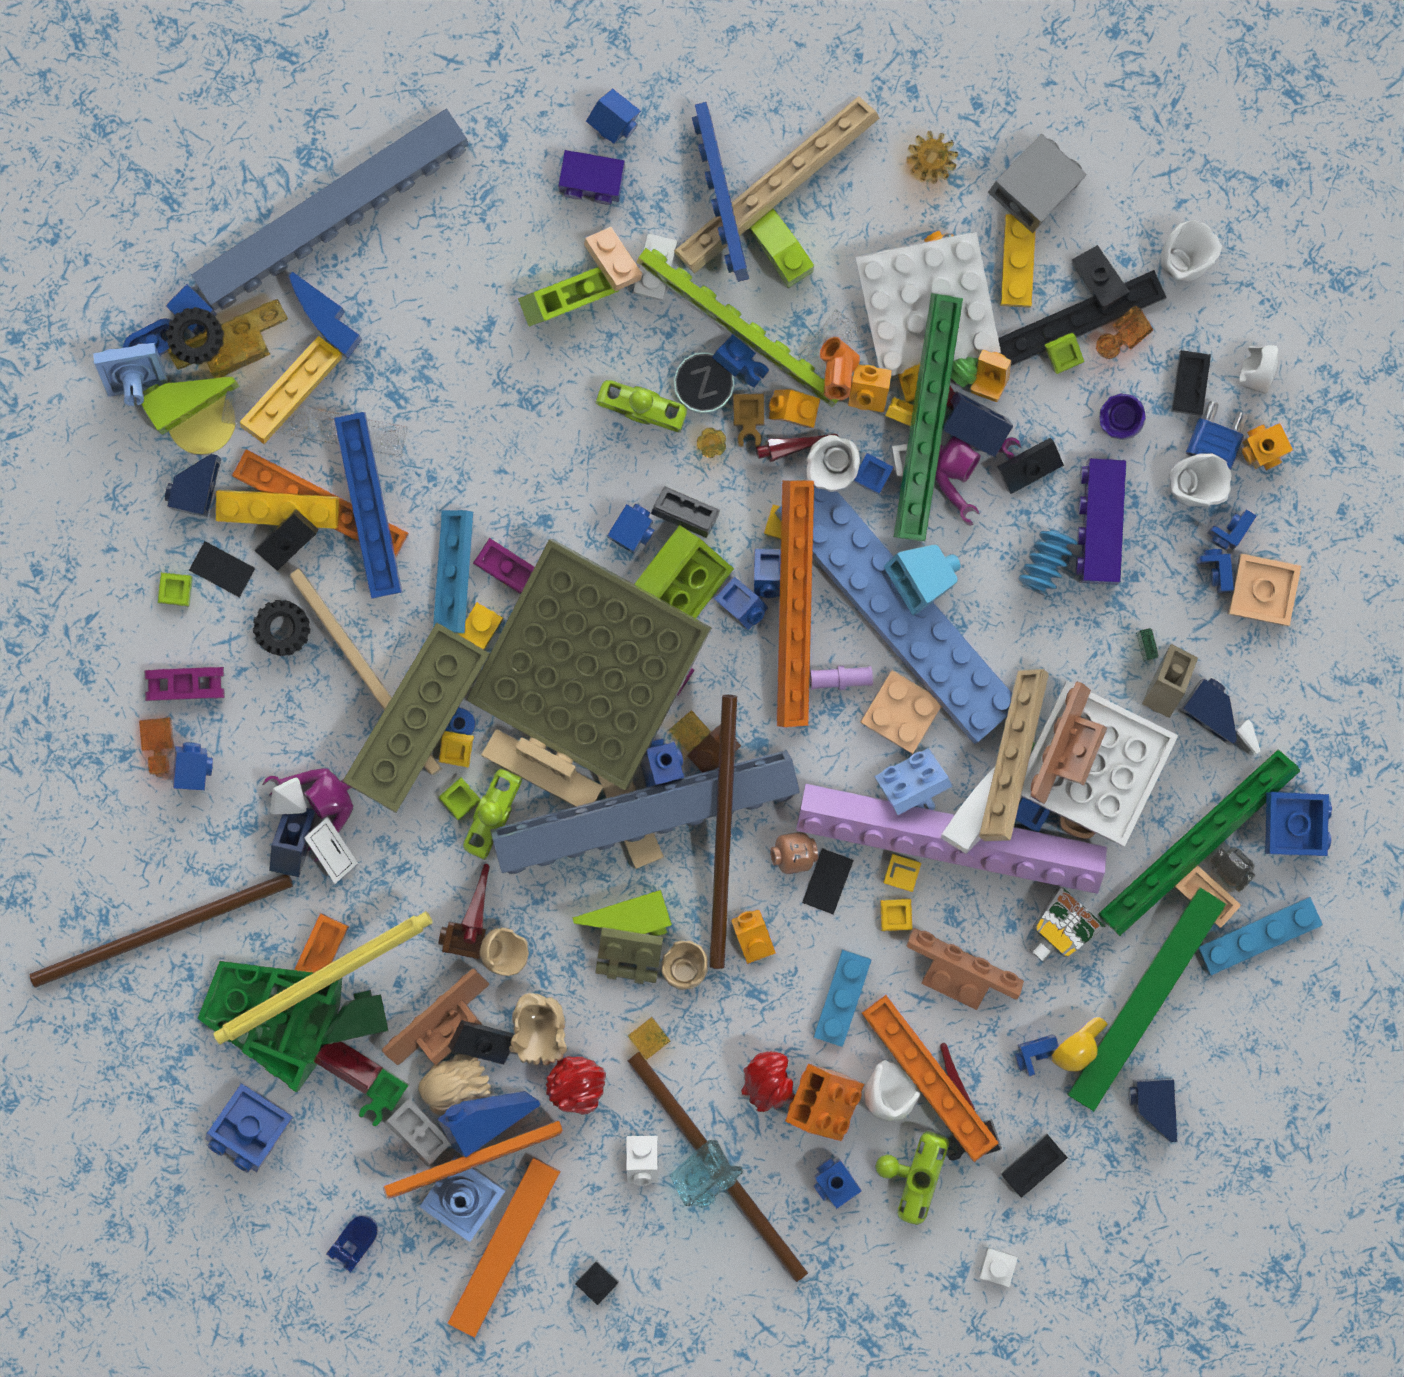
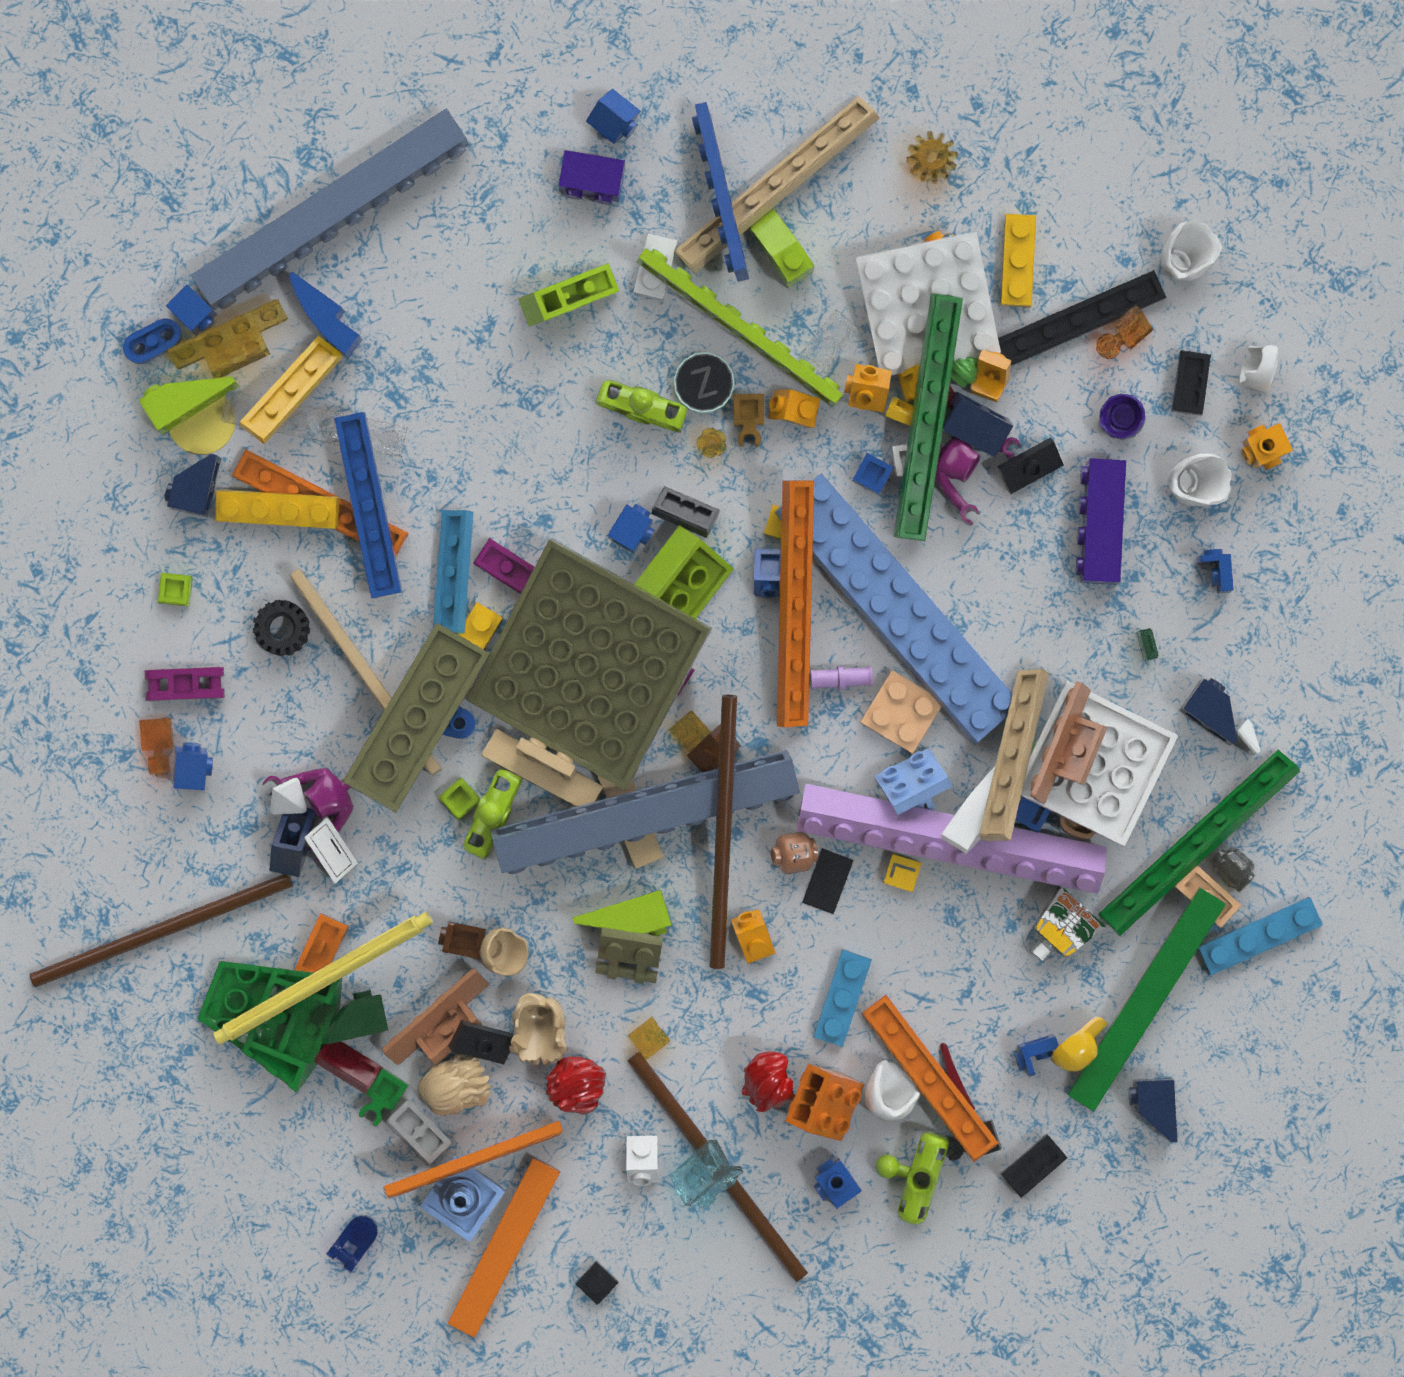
(130, 371): light blue plate -> none
(176, 335): black tyre -> none
(222, 569): black sticker -> none
(247, 1129): blue plate -> none
(286, 539): black plate -> none
(456, 749): yellow tile -> none
(473, 918): dark red piece -> none
(482, 1119): blue slope -> none
(613, 259): light nougat plate -> none
(662, 763): blue brick -> none
(685, 965): tan hair -> none
(738, 358): blue plate -> none
(742, 603): blue bracket -> none
(783, 447): dark red piece -> none
(833, 463): white hair -> none
(840, 364): orange piece -> none
(896, 914): yellow tile -> none
(922, 575): medium azure torso -> none
(959, 973): nougat bracket -> none
(998, 1267): white plate -> none
(1037, 182): panel -> none
(1046, 561): dark azure piece -> none
(1064, 353): lime tile -> none
(1100, 277): black plate -> none
(1170, 681): dark tan slope -> none
(1215, 438): blue piece -> none
(1237, 526): blue bracket -> none
(1264, 590): light nougat plate -> none
(1297, 824): blue plate -> none

